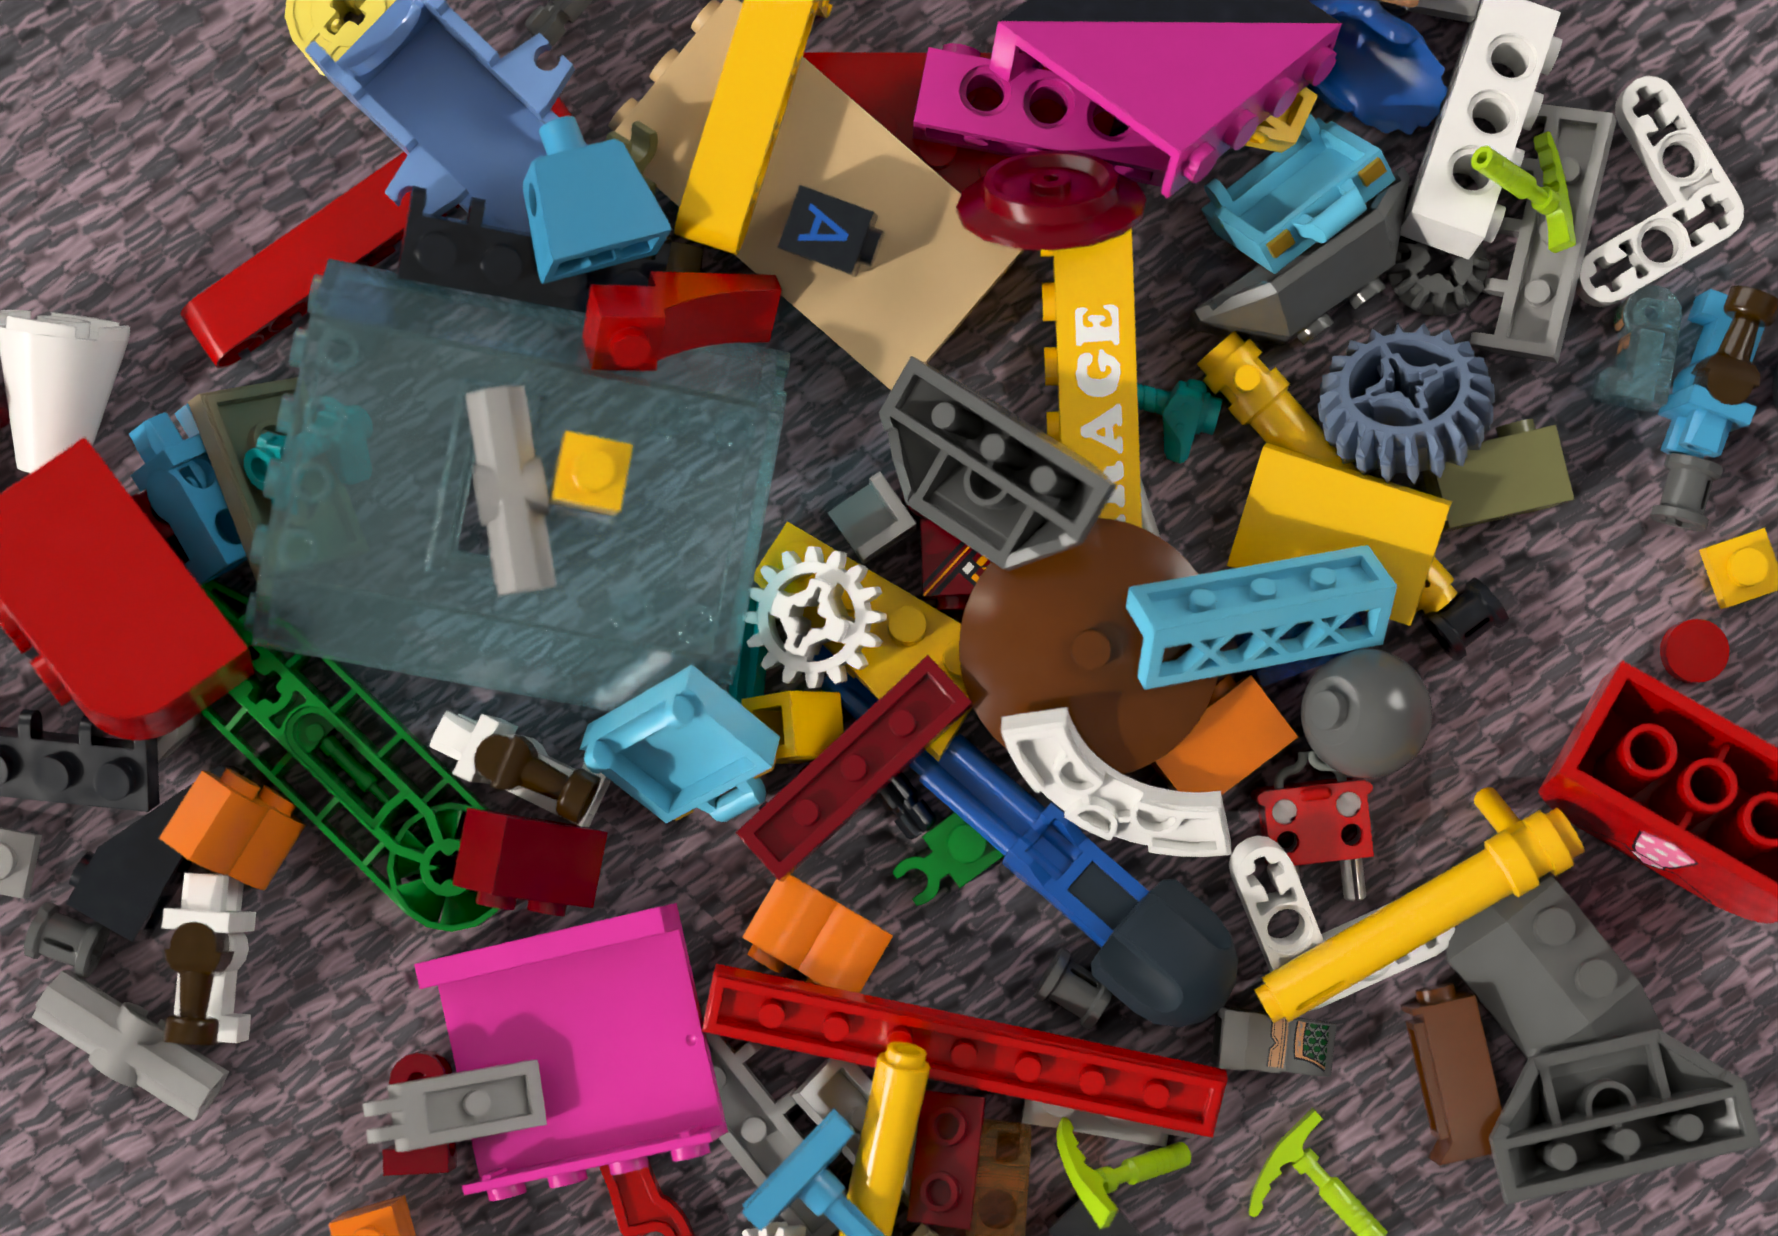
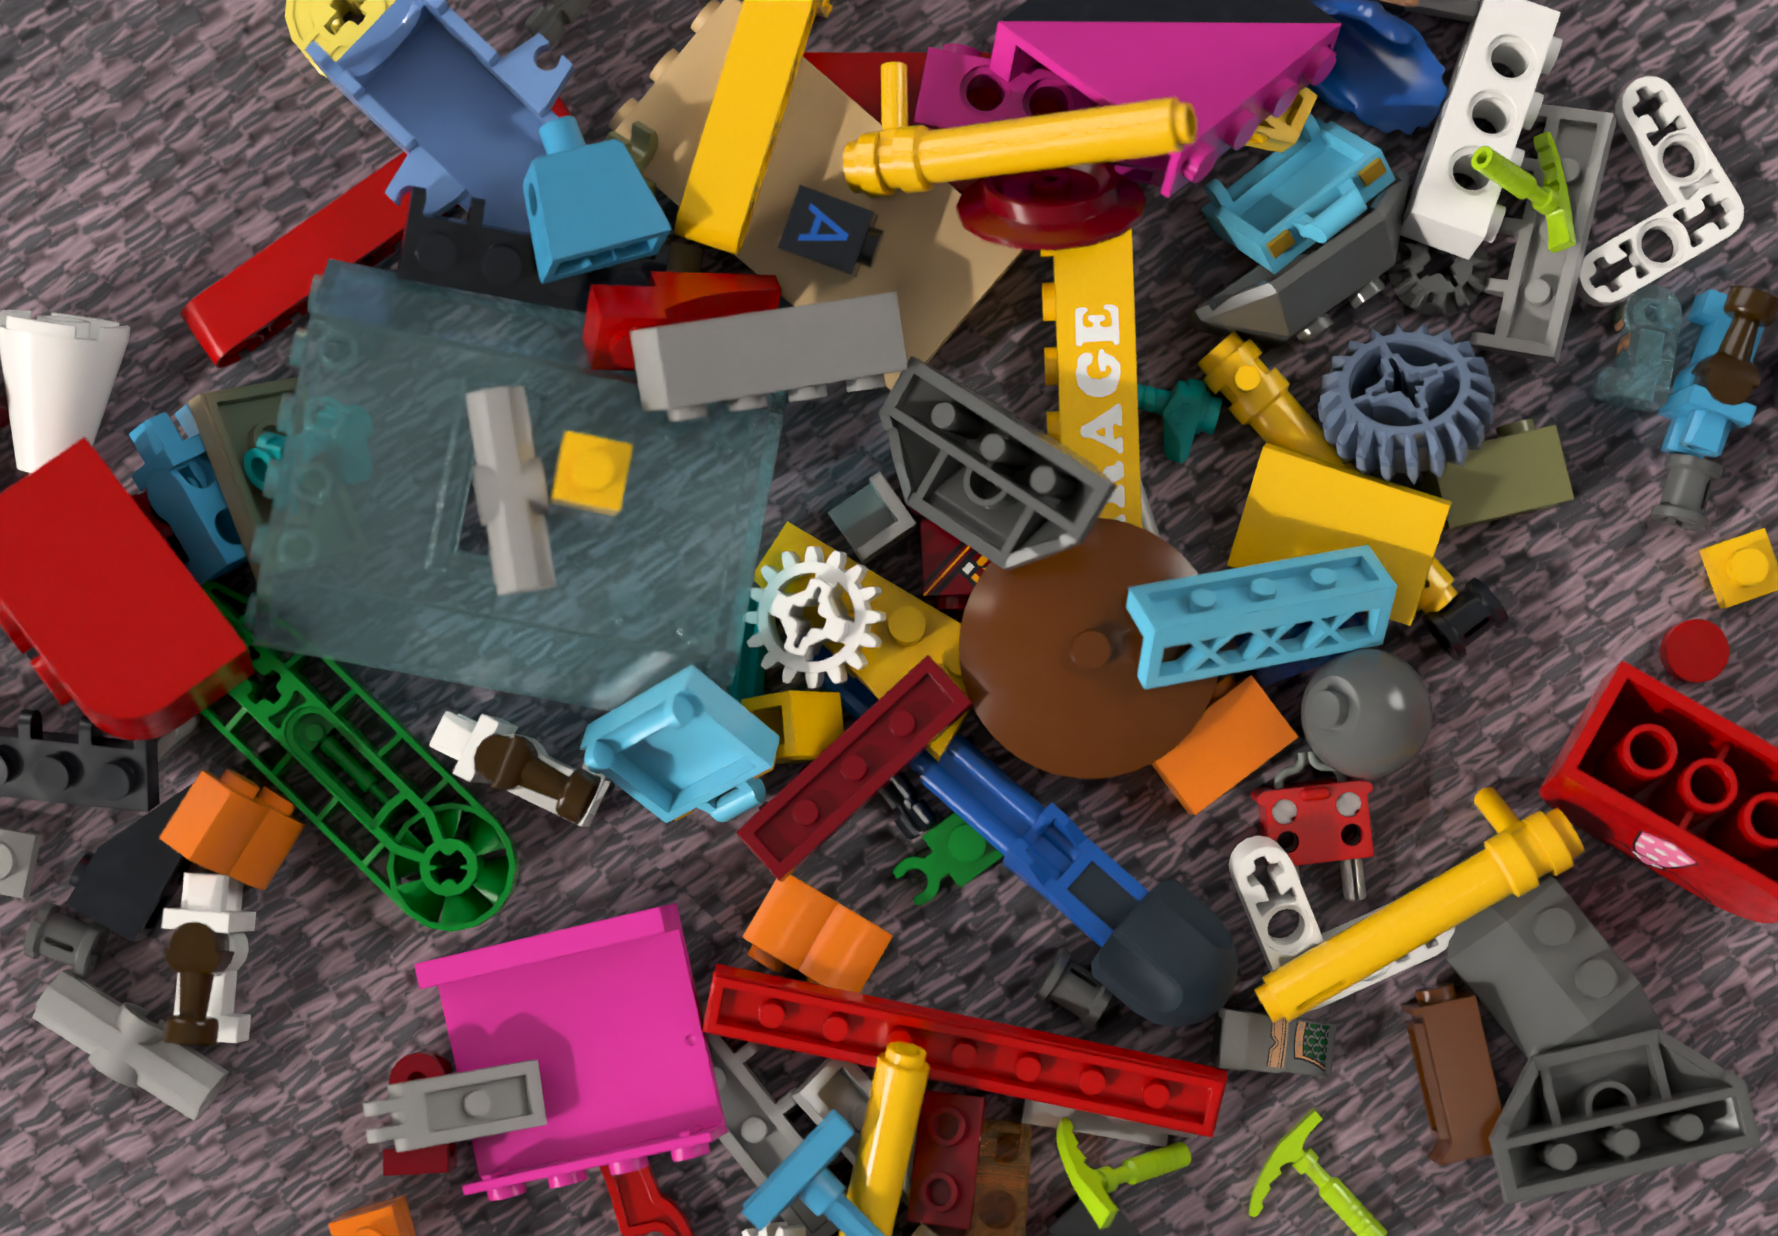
(529, 860): dark red brick -> none
(767, 353): none -> light grey brick
(921, 157): none -> yellow cylinder
(1104, 800): white tile -> none

